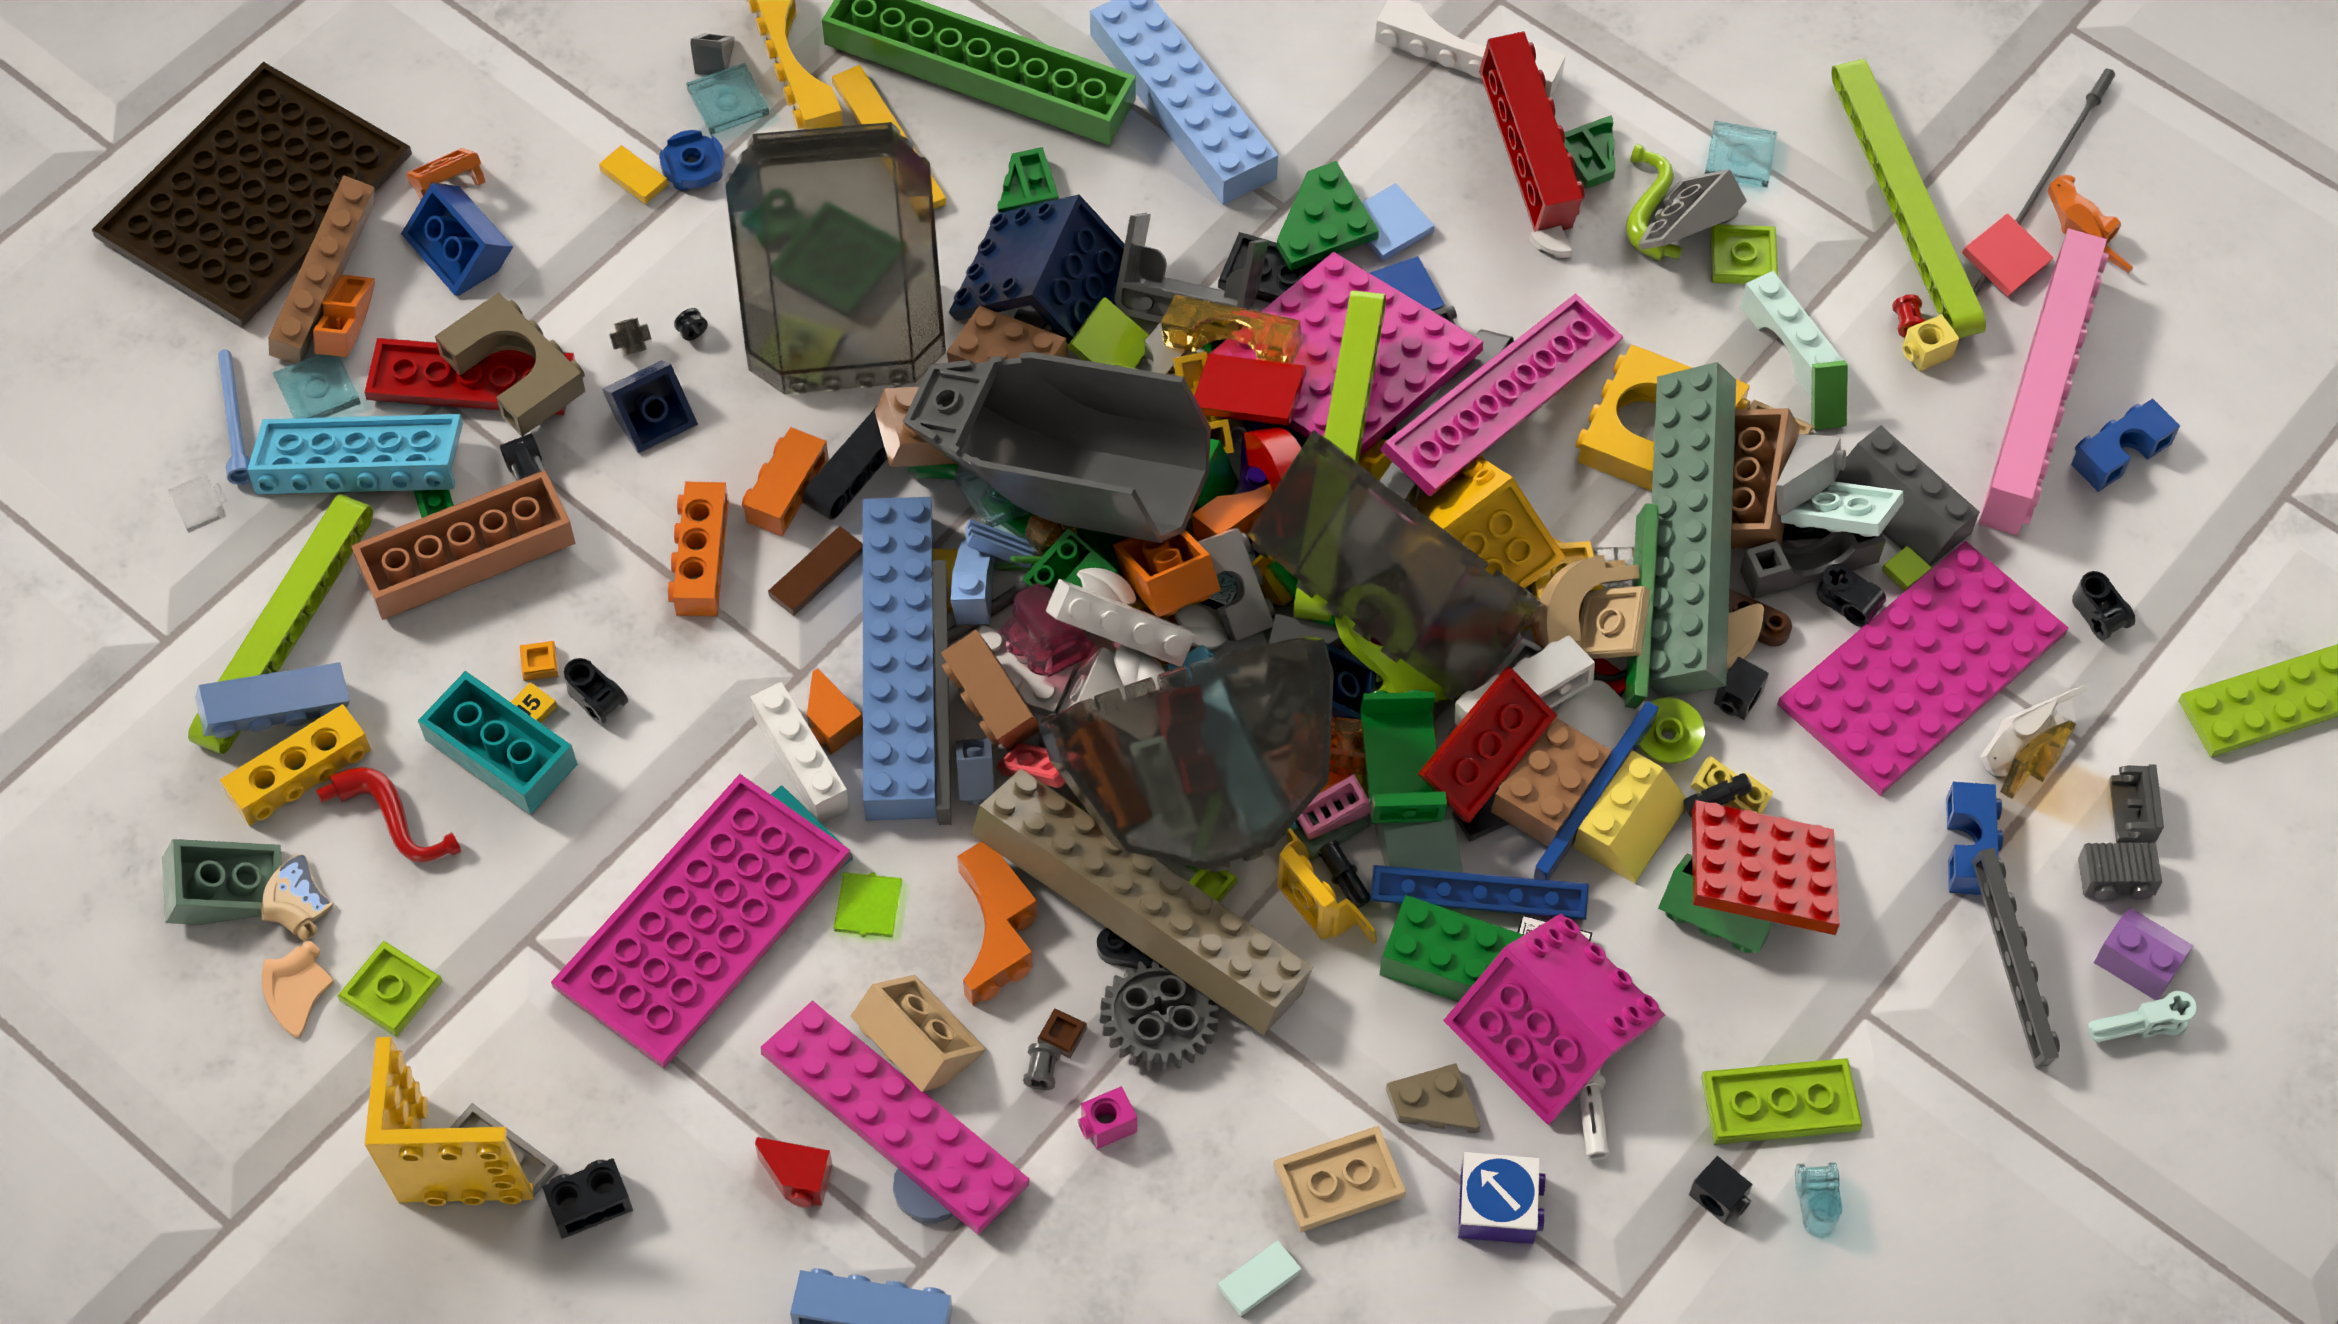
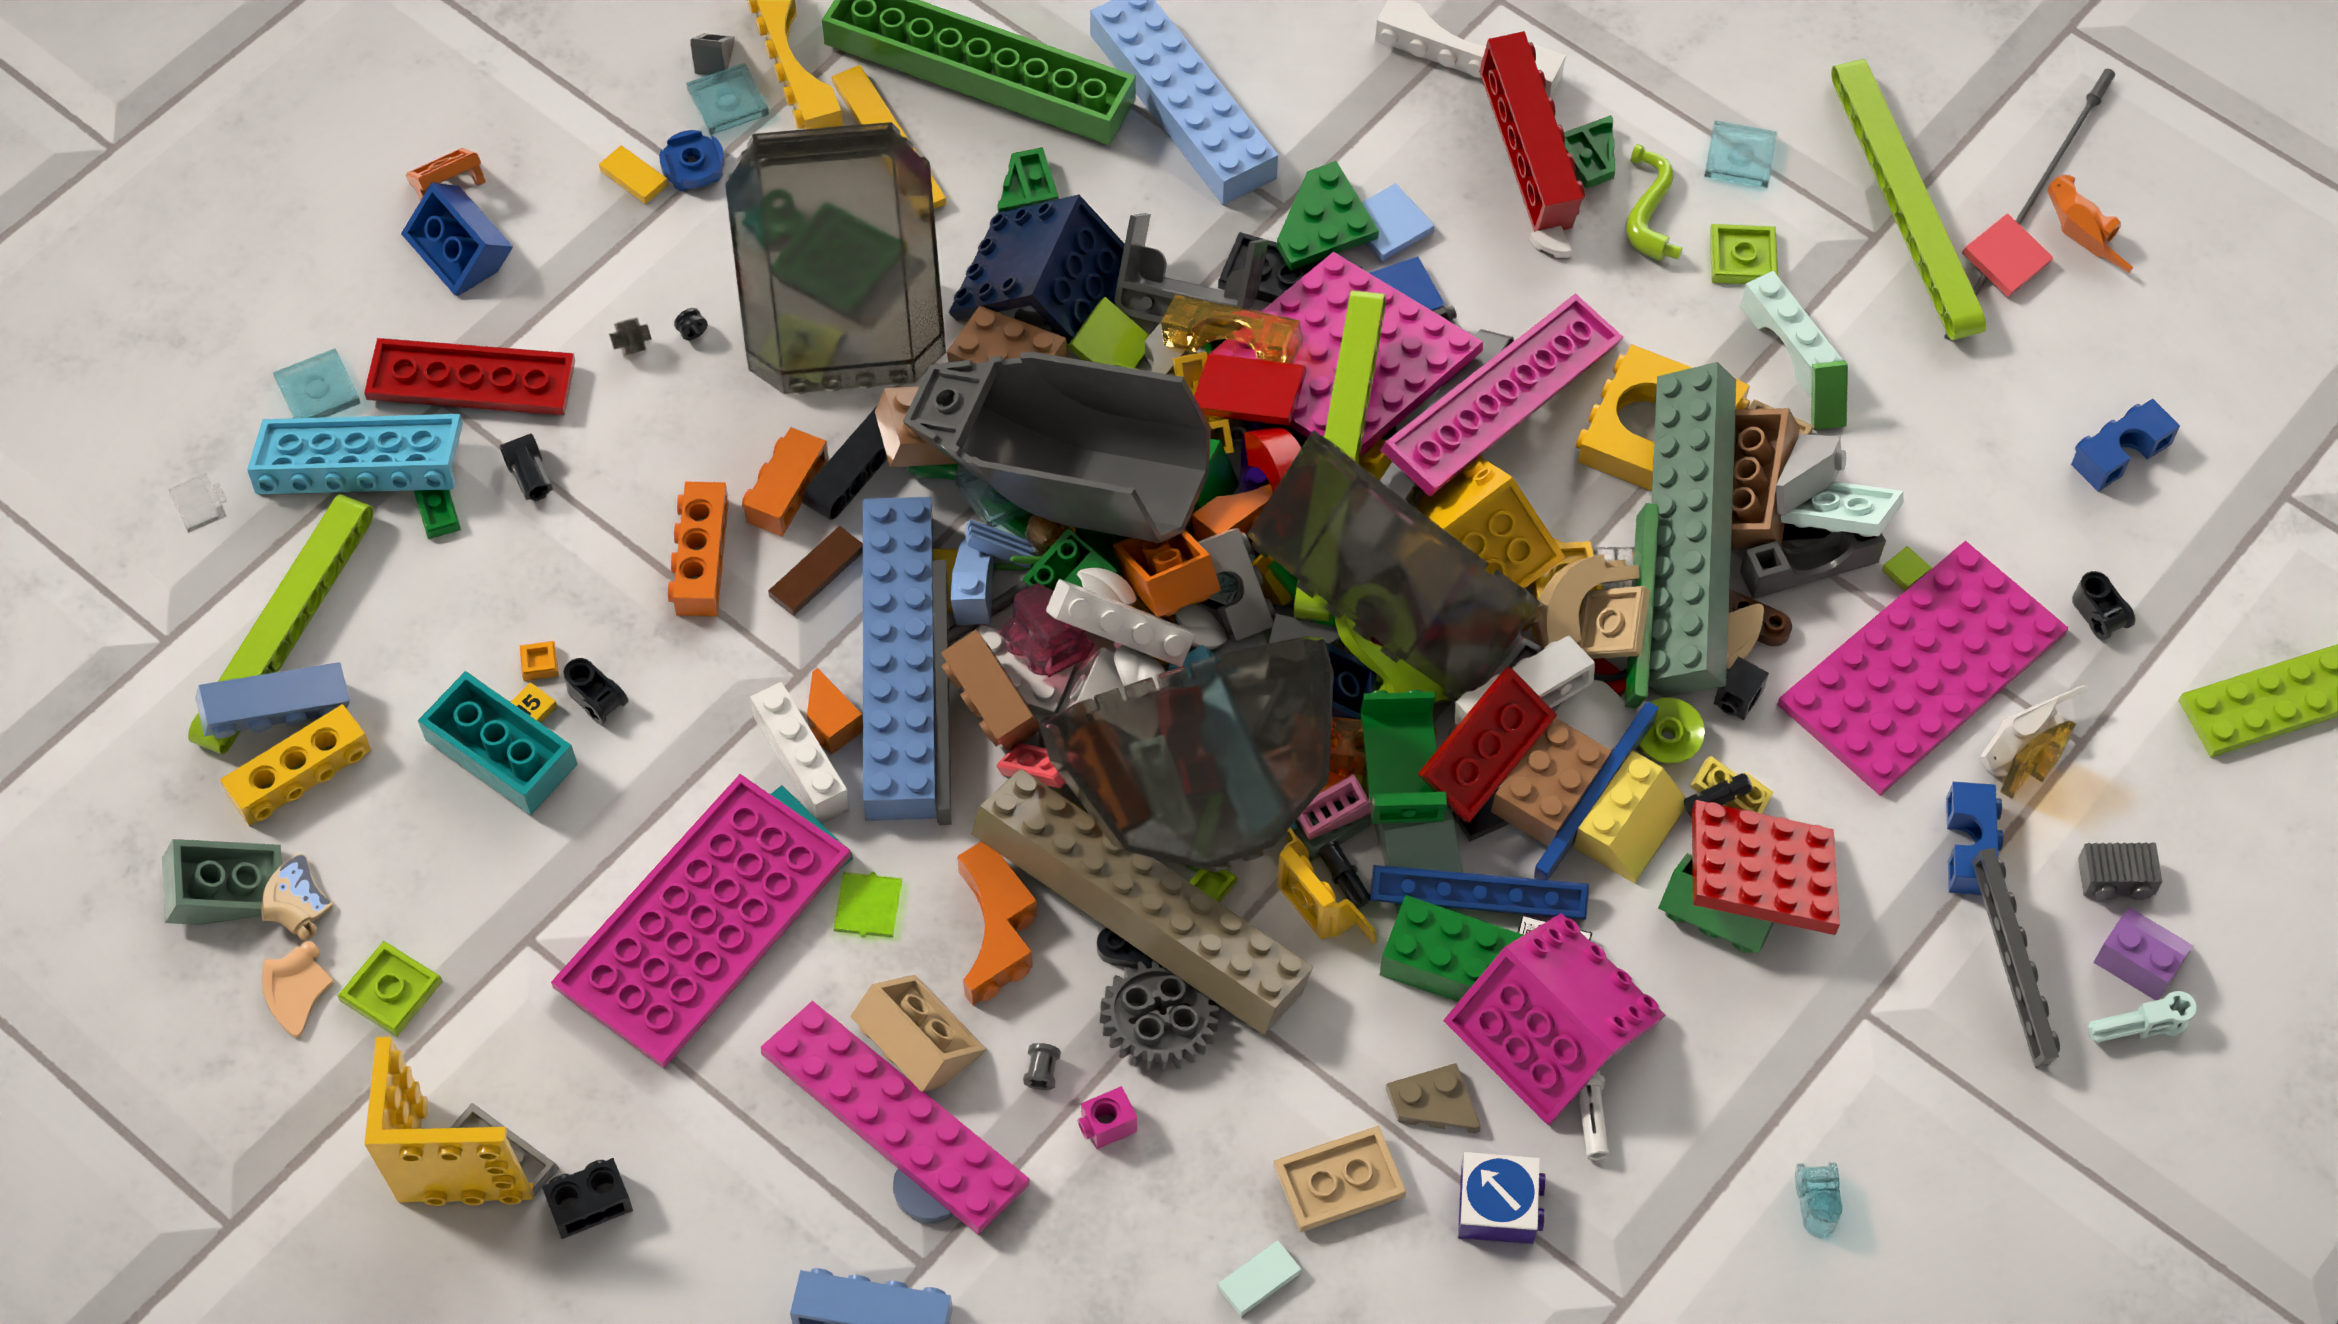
(238, 462): medium blue piece -> none
(248, 192): dark brown plate -> none
(321, 270): medium nougat brick -> none
(343, 315): orange slope -> none
(373, 782): red animal -> none
(463, 544): nougat brick -> none
(499, 327): dark tan arch -> none
(650, 406): dark blue slope -> none
(796, 1170): red slope -> none
(974, 770): sand blue slope -> none
(1063, 1032): reddish brown tile -> none
(1695, 206): light grey wedge -> none
(1721, 1190): black brick -> none
(1781, 1101): lime tile -> none
(1851, 596): black piece -> none
(1908, 314): red bush -> none
(1930, 343): light yellow brick -> none
(1932, 512): dark grey slope -> none
(2045, 383): bright pink brick -> none
(2136, 804): dark grey hinge -> none

